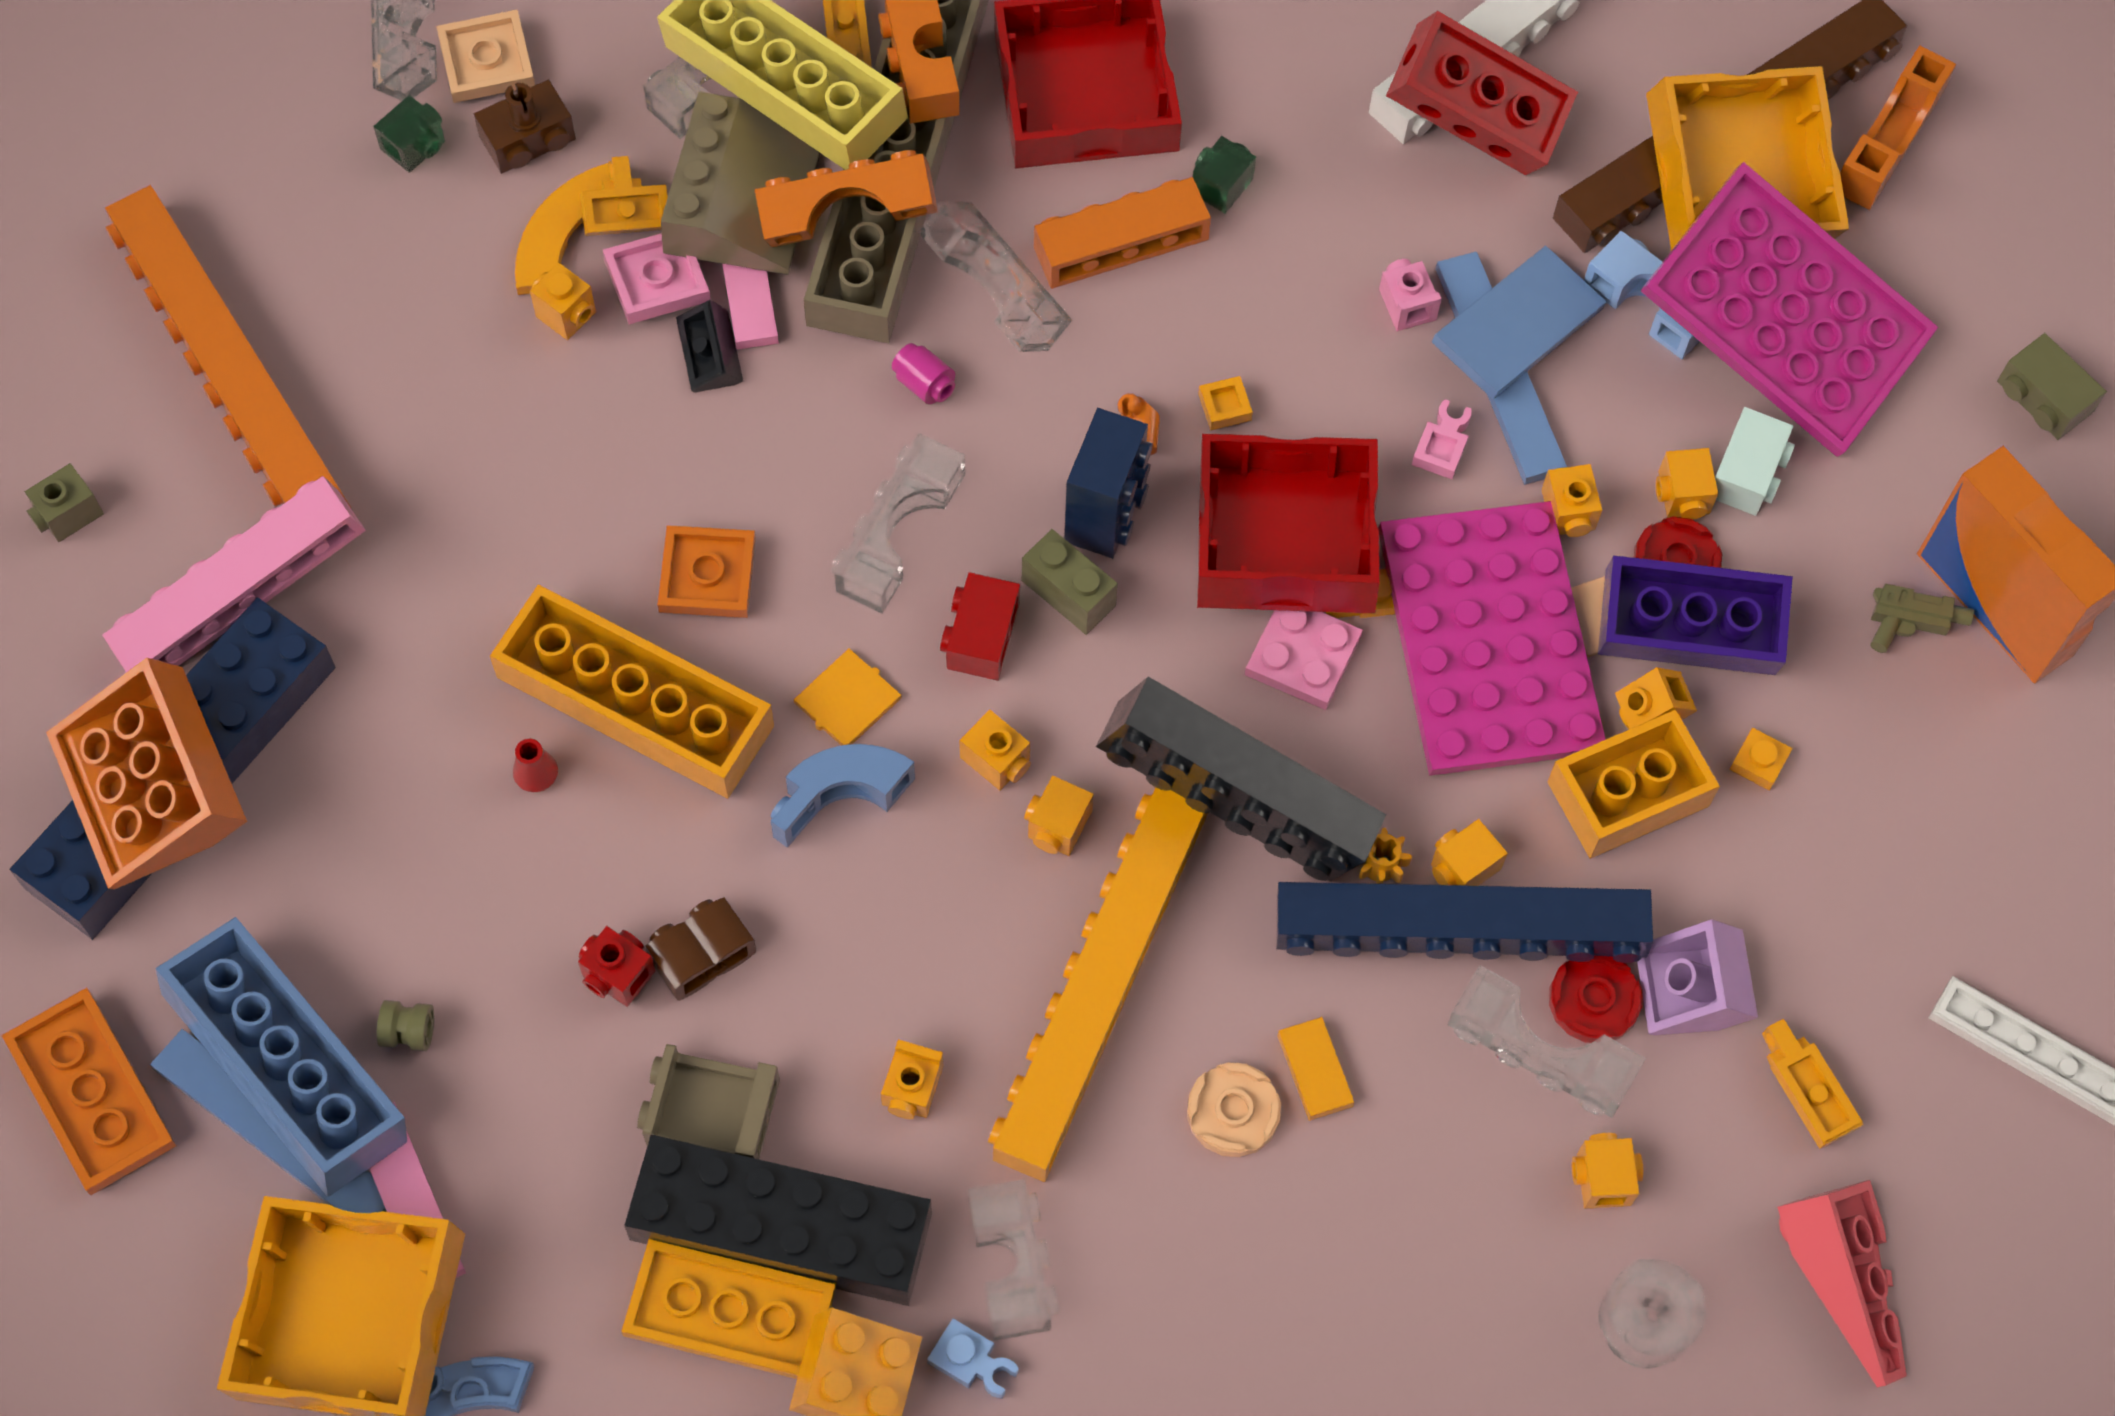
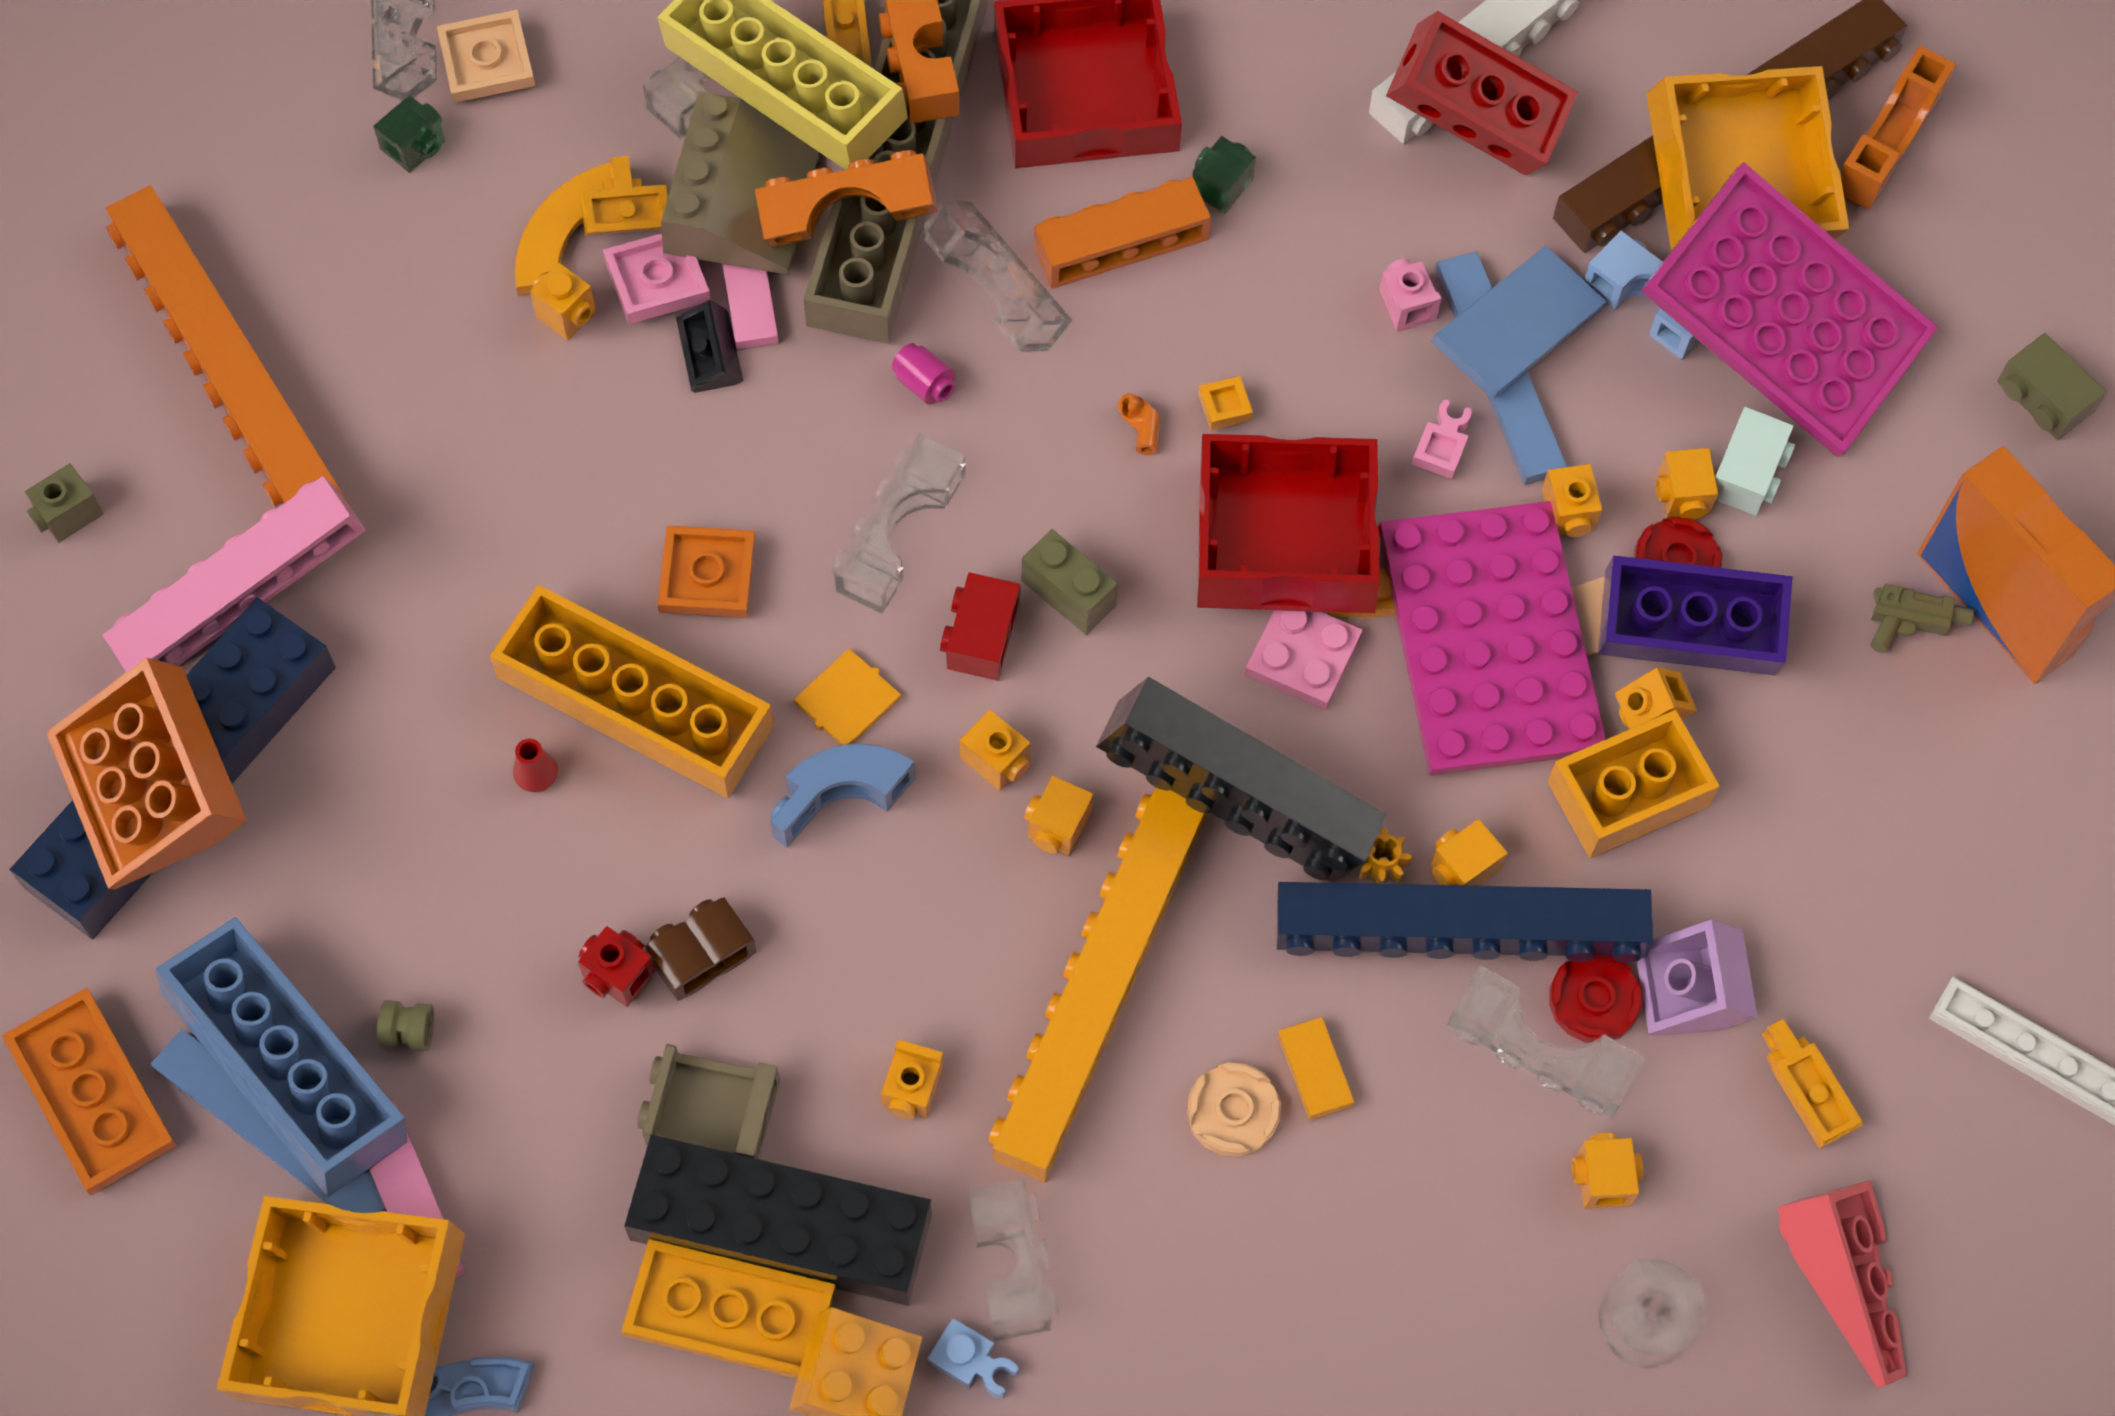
(524, 125): reddish brown brick -> none
(1107, 483): dark blue brick -> none
(1760, 758): light orange plate -> none

